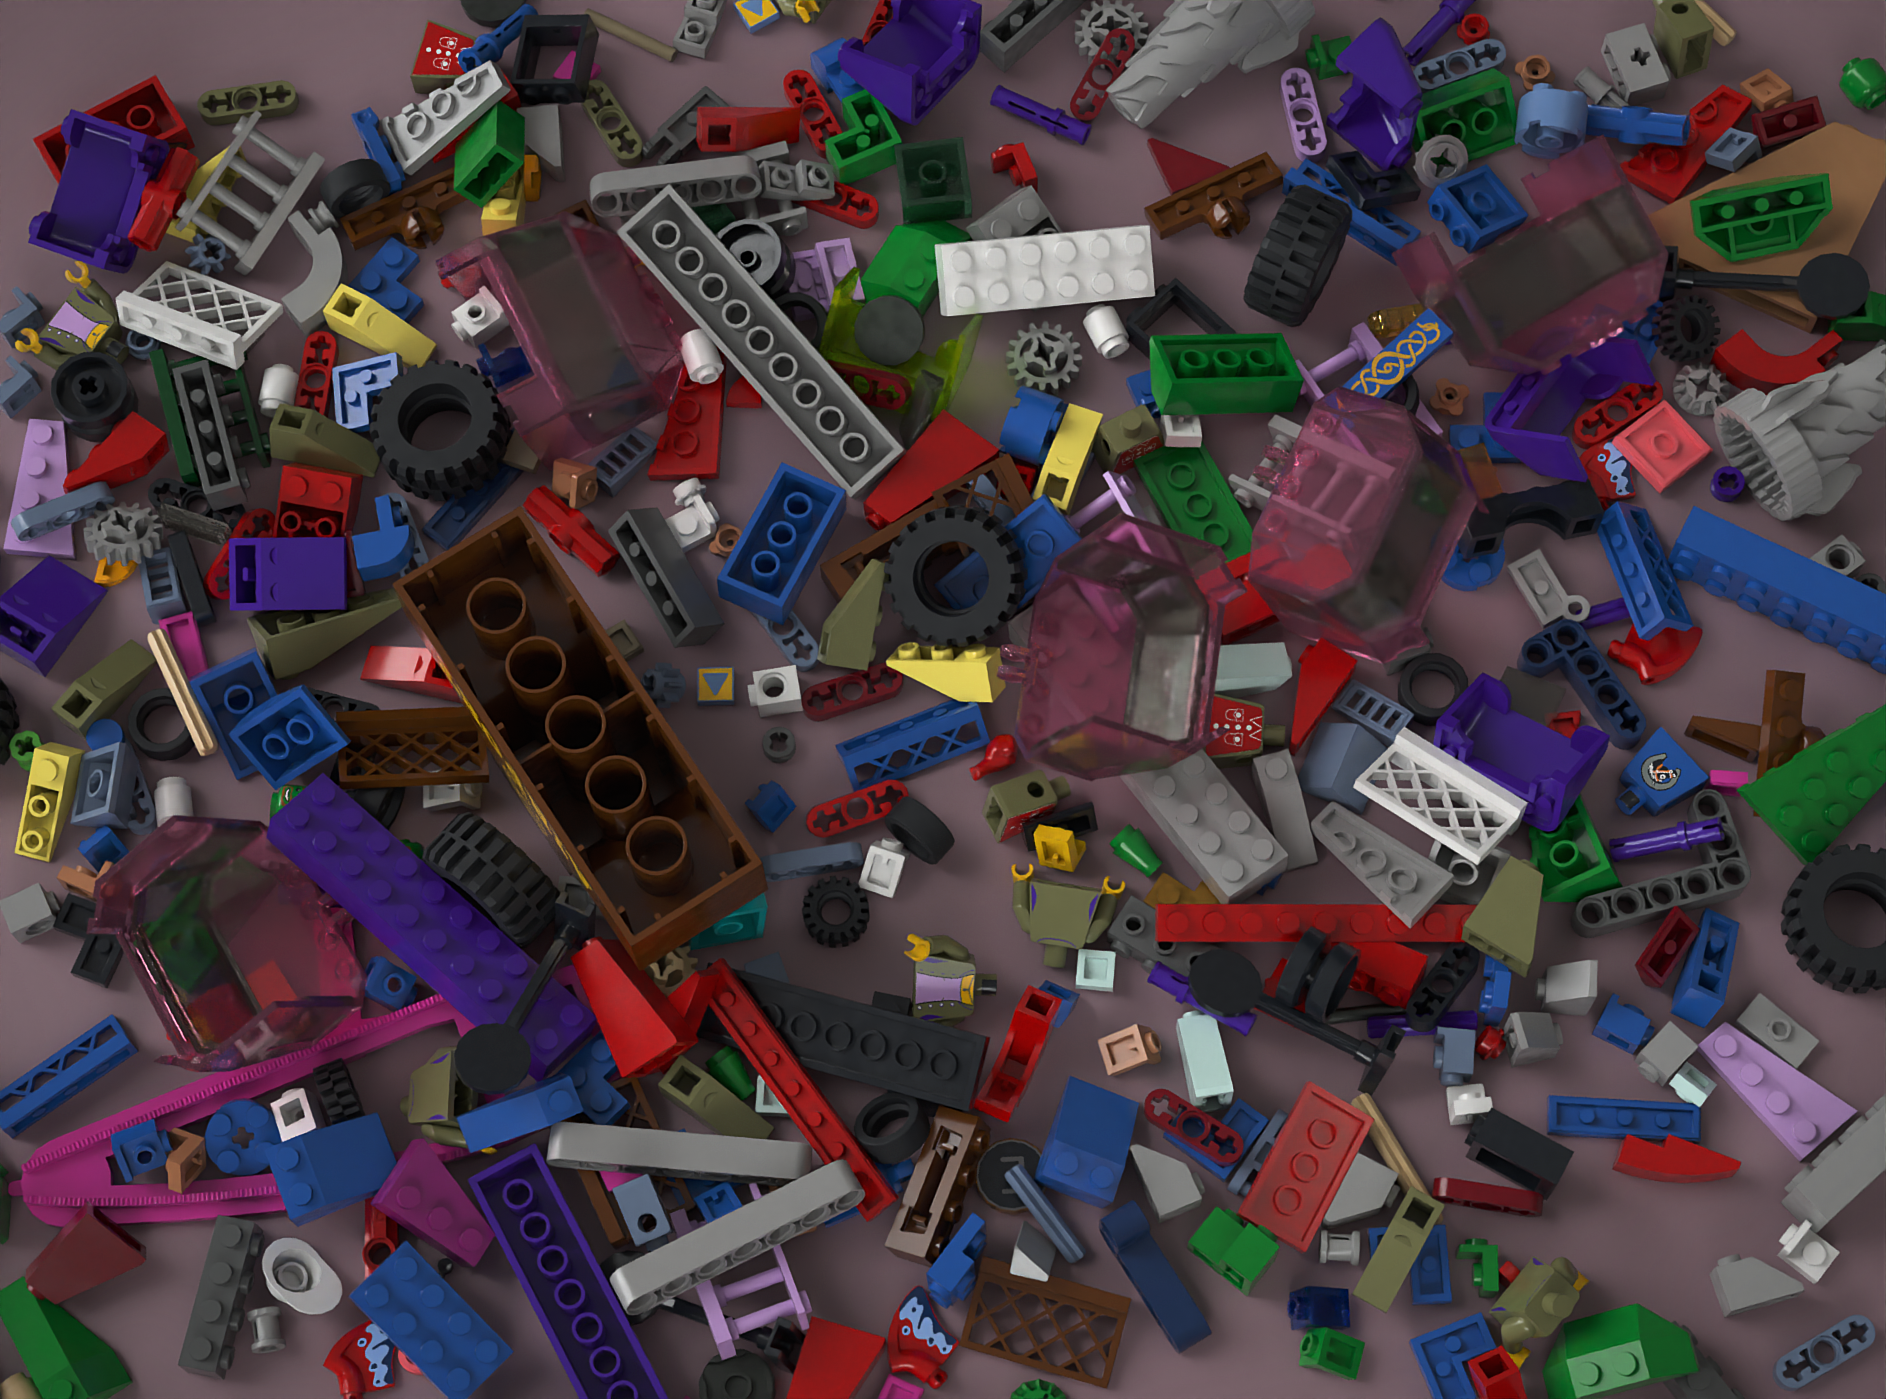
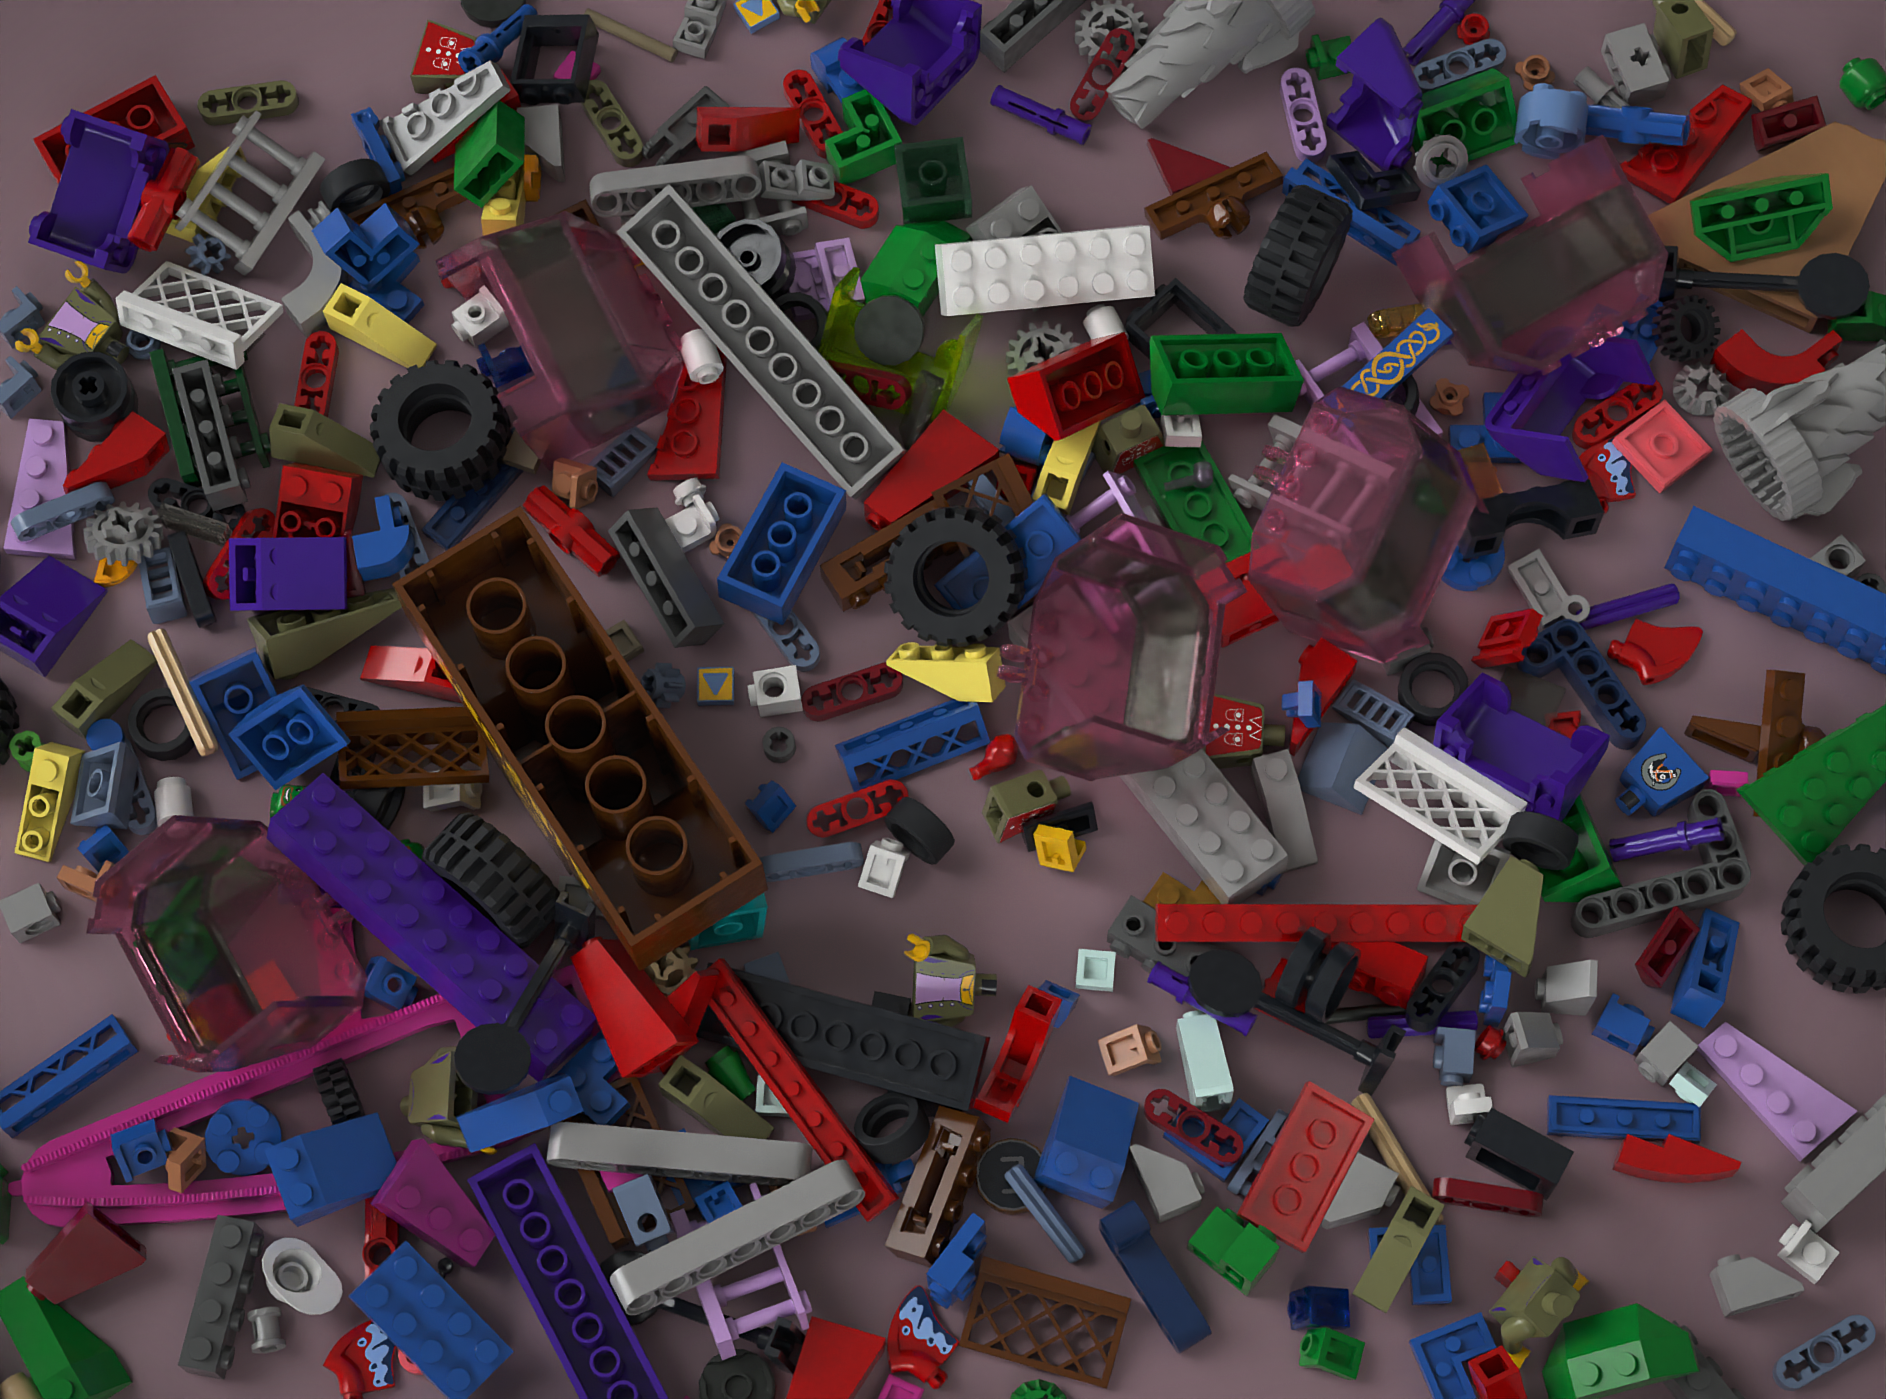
(99, 953): black plate -> none
(187, 642): dark pink tile -> none
(277, 387): white brick -> none
(290, 1110): white brick -> none
(357, 385): plate -> none
(369, 249): none -> blue brick
(743, 395): red tile -> none
(831, 890): black tyre -> none
(851, 625): olive slope -> none
(1018, 162): red bracket -> none
(1032, 1254): light grey slope -> none
(1062, 913): olive torso -> none
(1078, 386): none -> red slope
(1135, 850): green cone -> none
(1201, 477): none -> hand
(1251, 669): light aqua slope -> none
(1304, 704): none -> blue tile
(1339, 1247): light grey bush -> none
(1386, 866): light grey wing -> none
(1485, 1272): green bracket -> none
(1506, 638): none -> red plate
(1540, 840): none -> black tyre
(1639, 571): blue fence -> none
(1725, 474): dark purple bush -> none
(1734, 149): sand blue bracket -> none
(1776, 1031): light grey plate -> none

